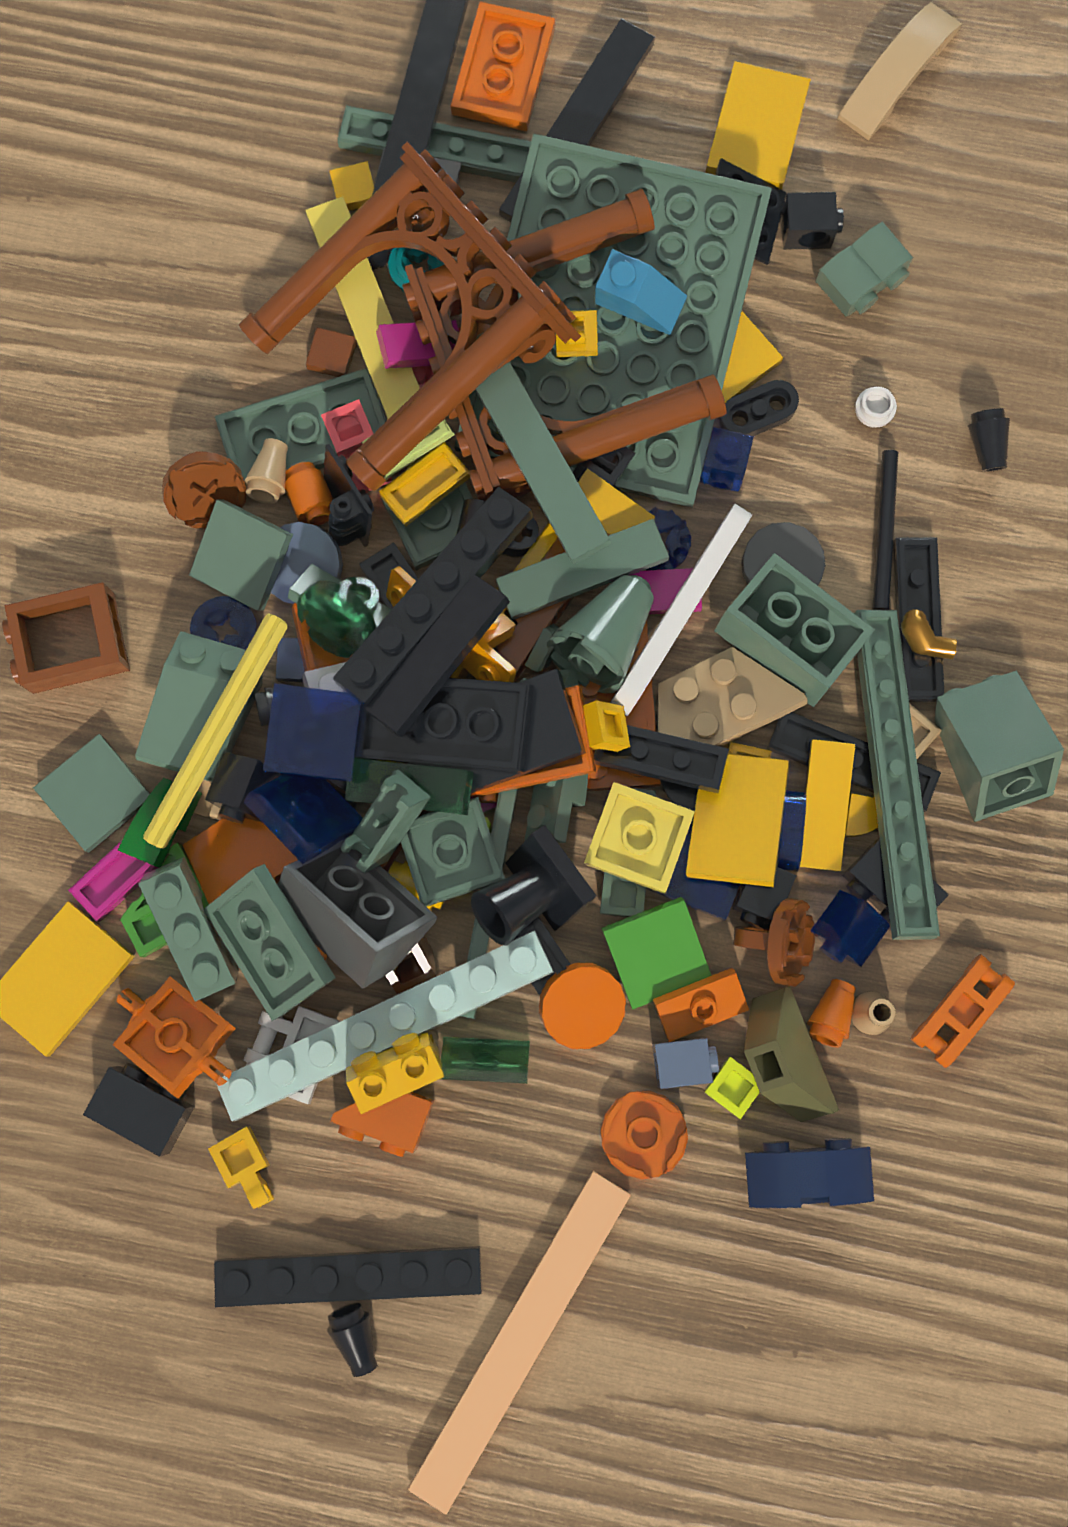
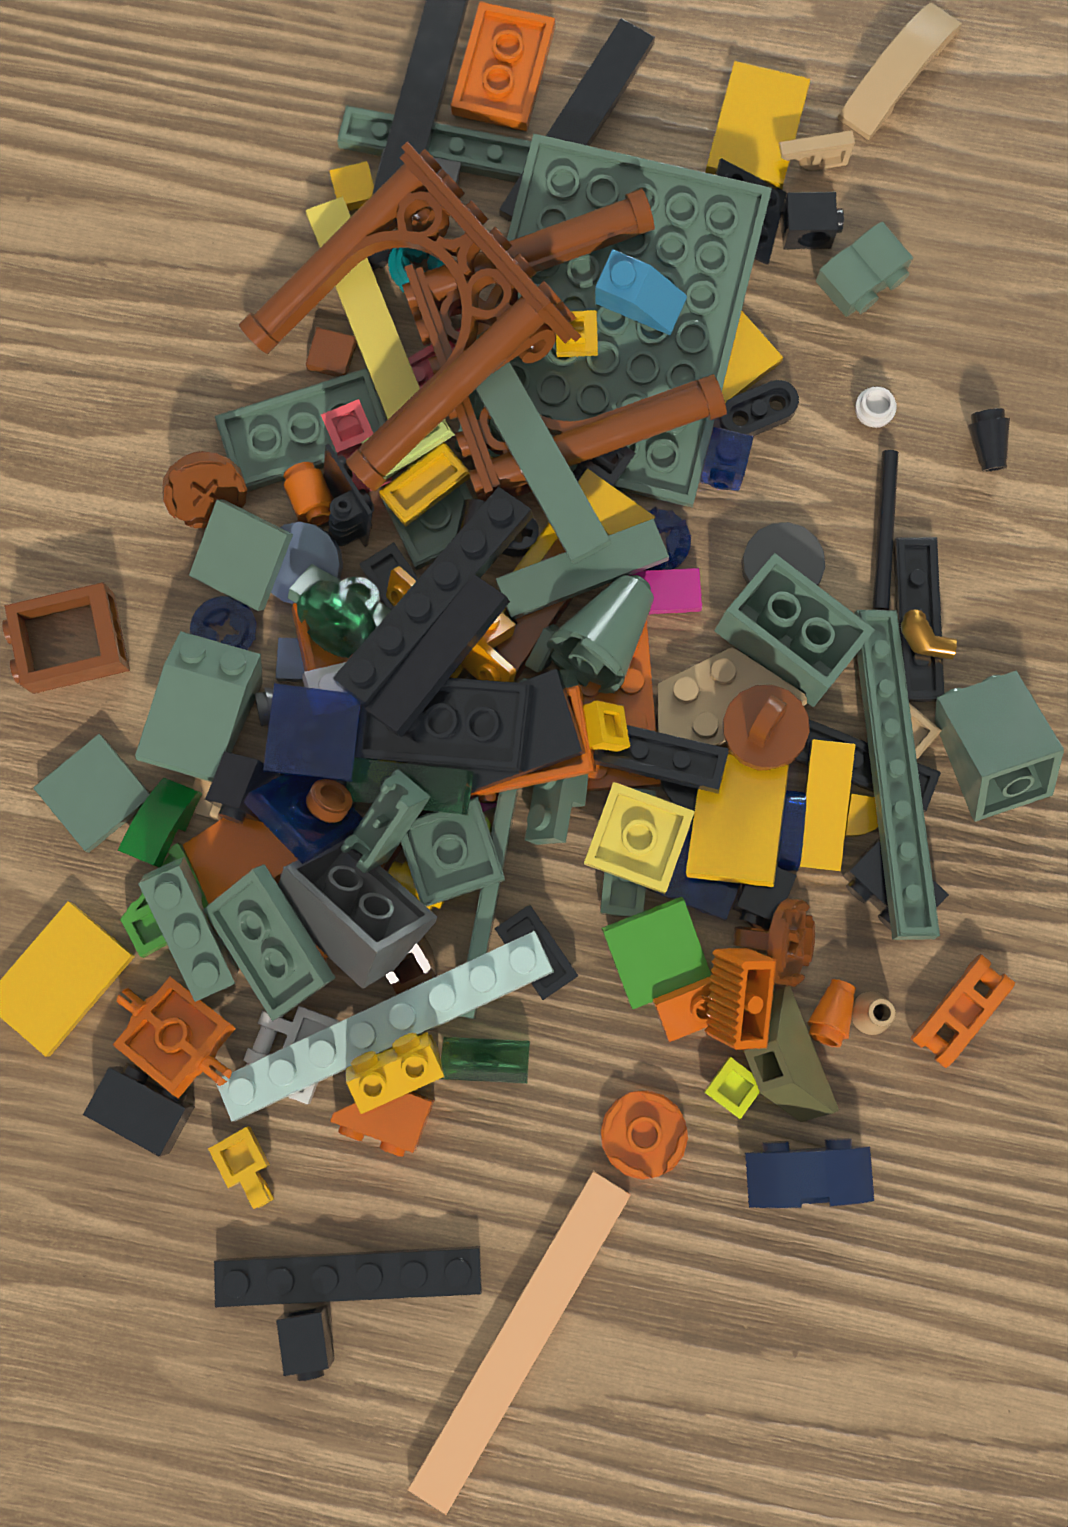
(109, 882): dark pink tile -> none
(215, 731): light yellow axle -> none
(268, 474): tan cone -> none
(305, 1342): none -> black brick
(329, 800): none -> dark orange tile
(353, 1337): black cone -> none
(403, 346): dark pink tile -> none
(541, 883): black plant -> none
(582, 1006): orange tile -> none
(681, 608): white beam -> none
(684, 1063): sand blue brick -> none
(741, 998): none -> orange brick
(765, 727): none -> dark orange tile
(820, 151): none -> tan tile
(849, 929): clear blue brick -> none

